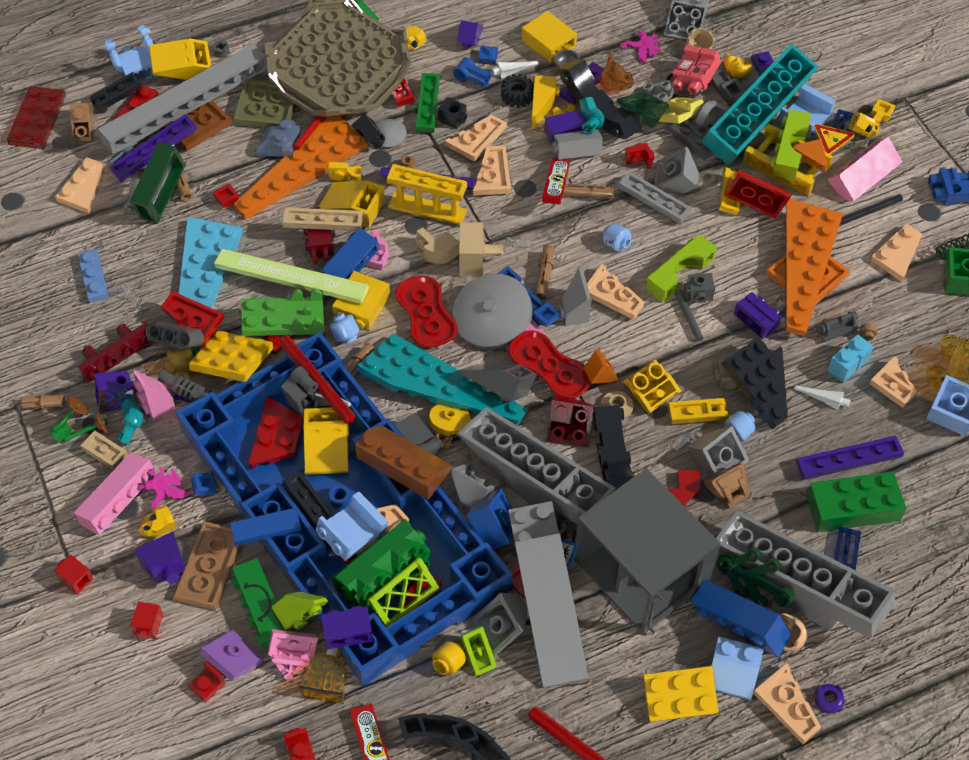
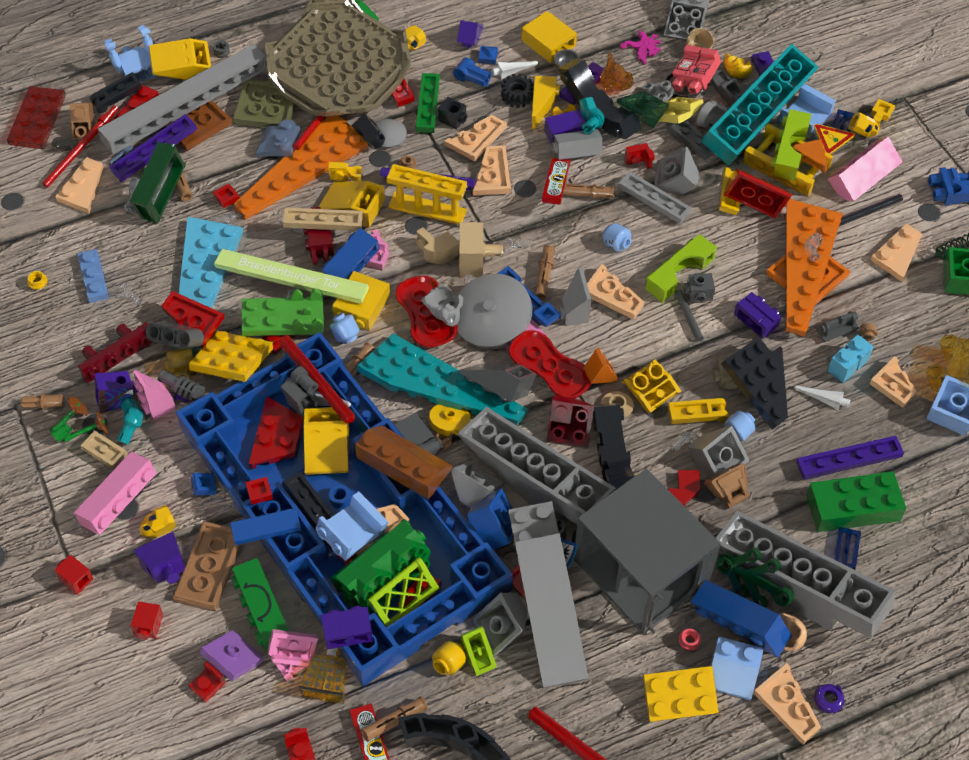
(34, 277): none -> yellow plate
(102, 120): none -> red bar
(160, 484): dark pink piece -> none
(259, 490): none -> red plate
(297, 608): lime slope -> none
(374, 729): none -> medium nougat pin
(444, 304): none -> light grey hair
(692, 634): none -> coral plate
(812, 245): none -> clear arm

